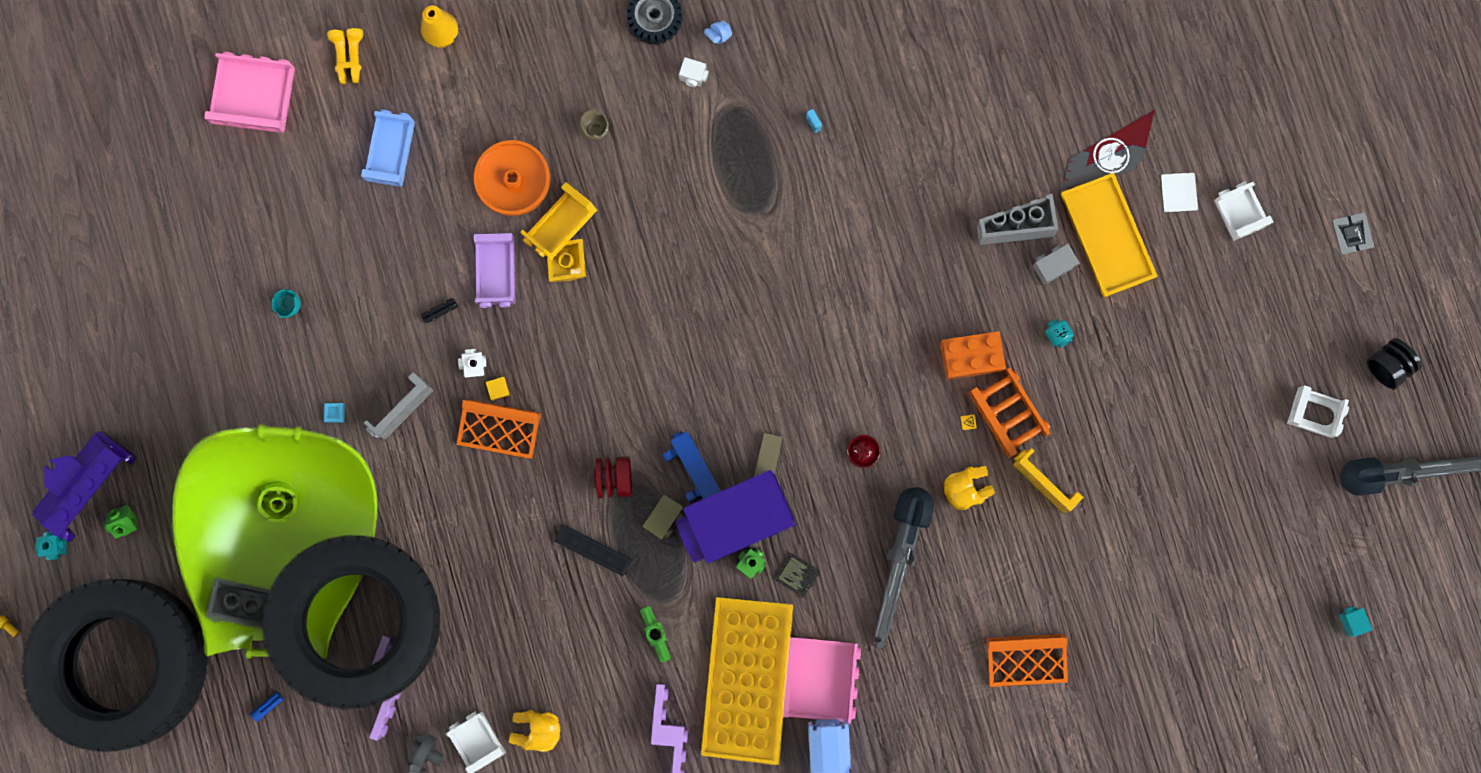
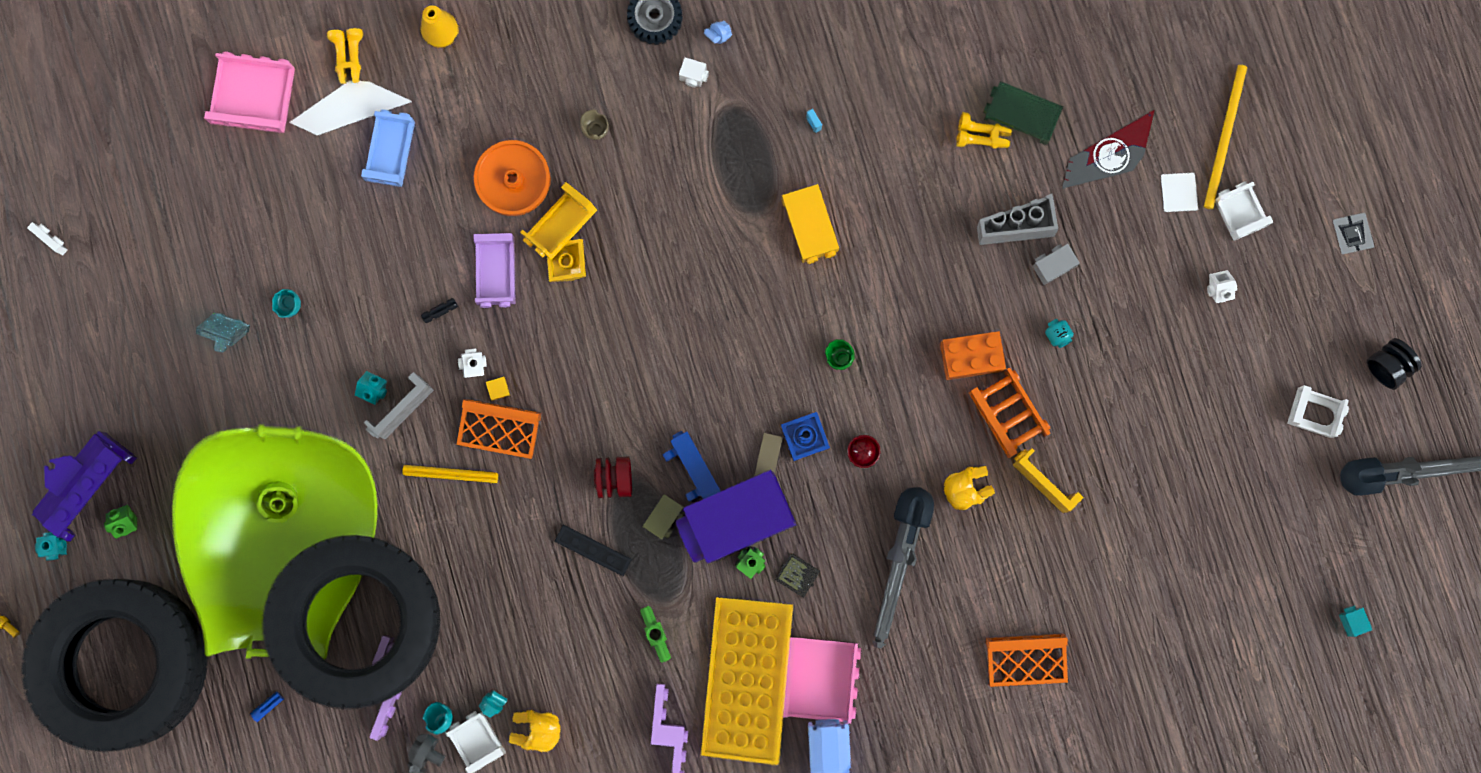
(43, 233): none -> white plate
(222, 330): none -> clear light blue plate
(237, 603): dark grey slope -> none
(334, 412): medium azure tile -> none
(347, 105): none -> white sticker
(371, 388): none -> teal brick
(438, 718): none -> teal hair
(454, 474): none -> yellow axle
(492, 703): none -> teal piece
(805, 436): none -> blue plate
(810, 224): none -> yellow panel
(839, 354): none -> green hair
(968, 422): yellow sticker -> none
(993, 141): none -> yellow piece
(1023, 111): none -> clear green panel
(1108, 235): yellow tile -> none
(1221, 286): none -> white brick
(1225, 137): none -> yellow piece

